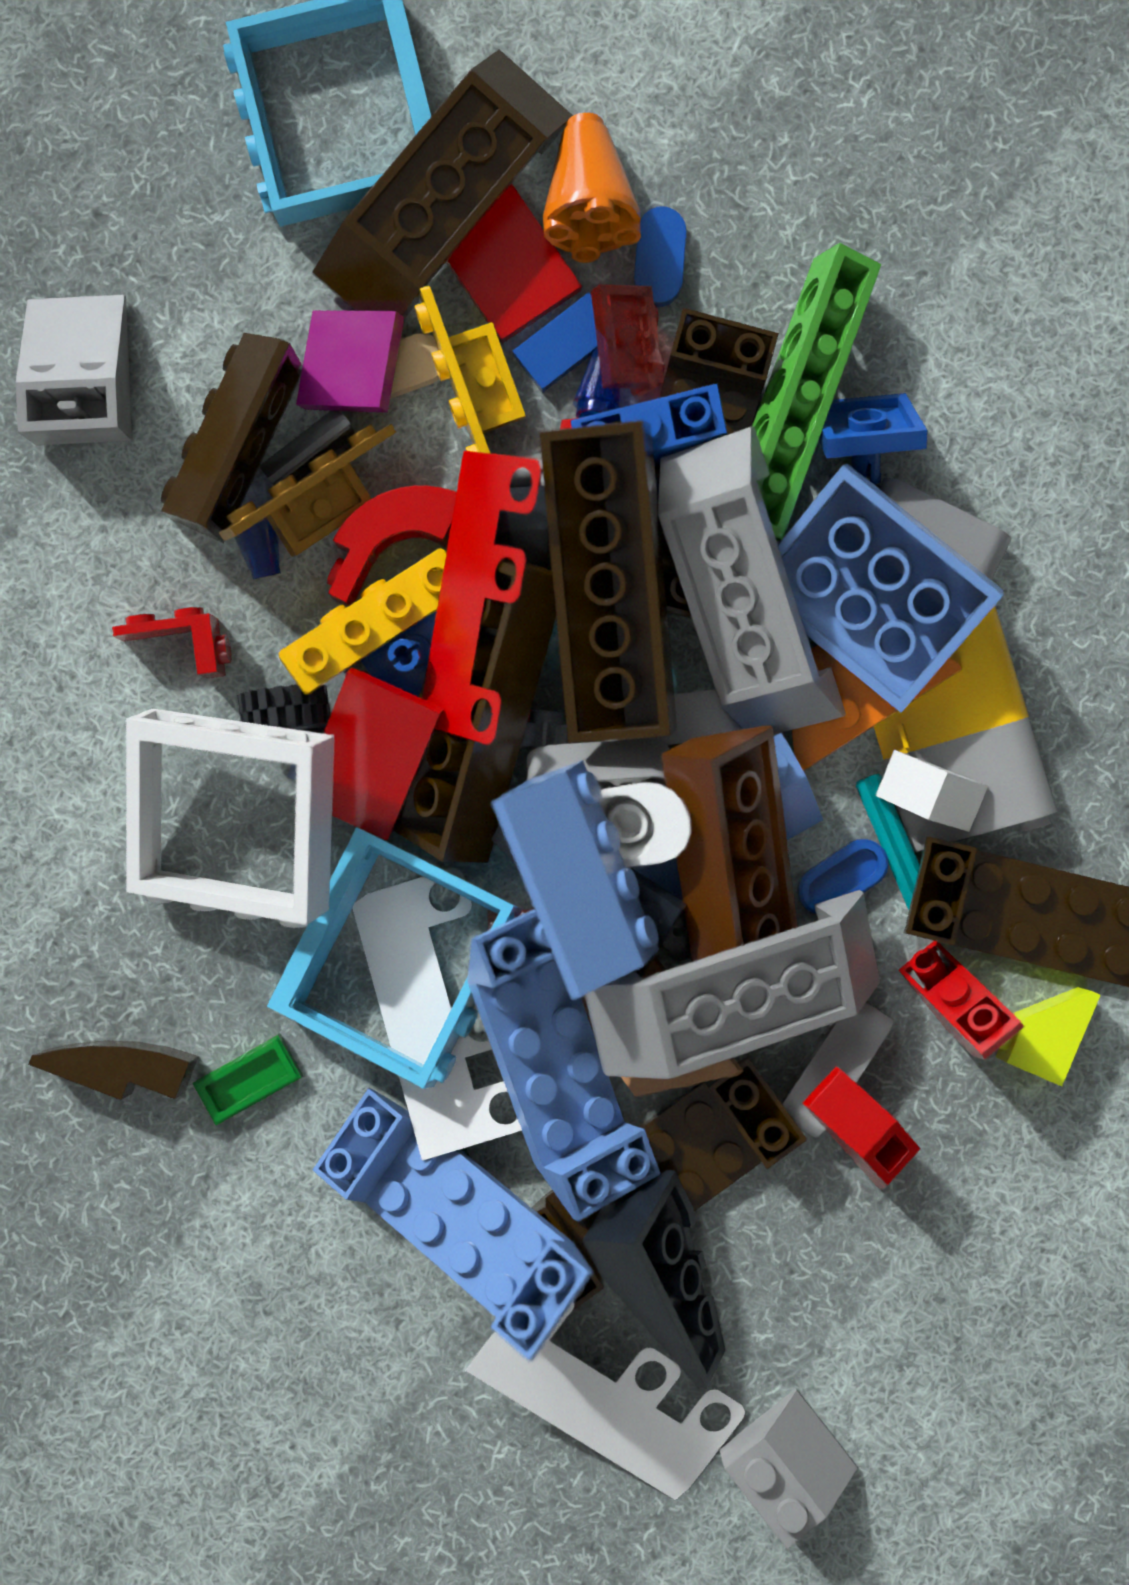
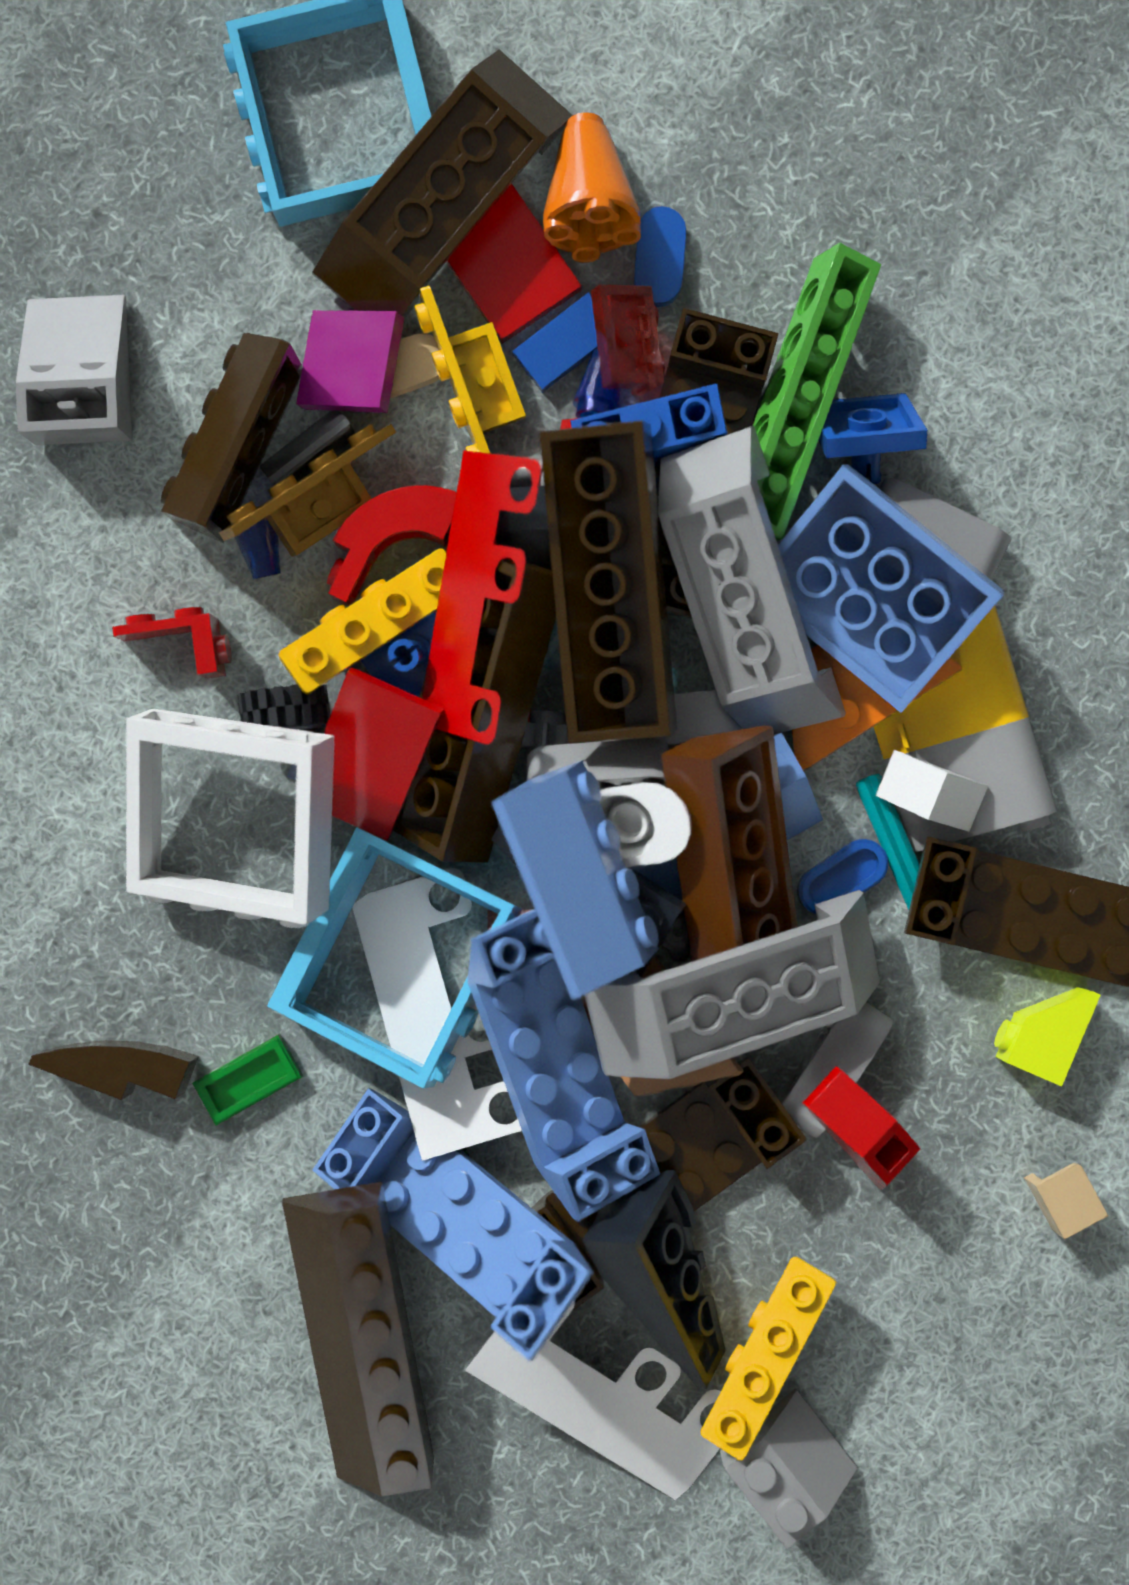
(360, 1338): none -> dark brown slope
(768, 1357): none -> yellow bracket
(961, 1002): red slope -> none
(1067, 1200): none -> tan panel

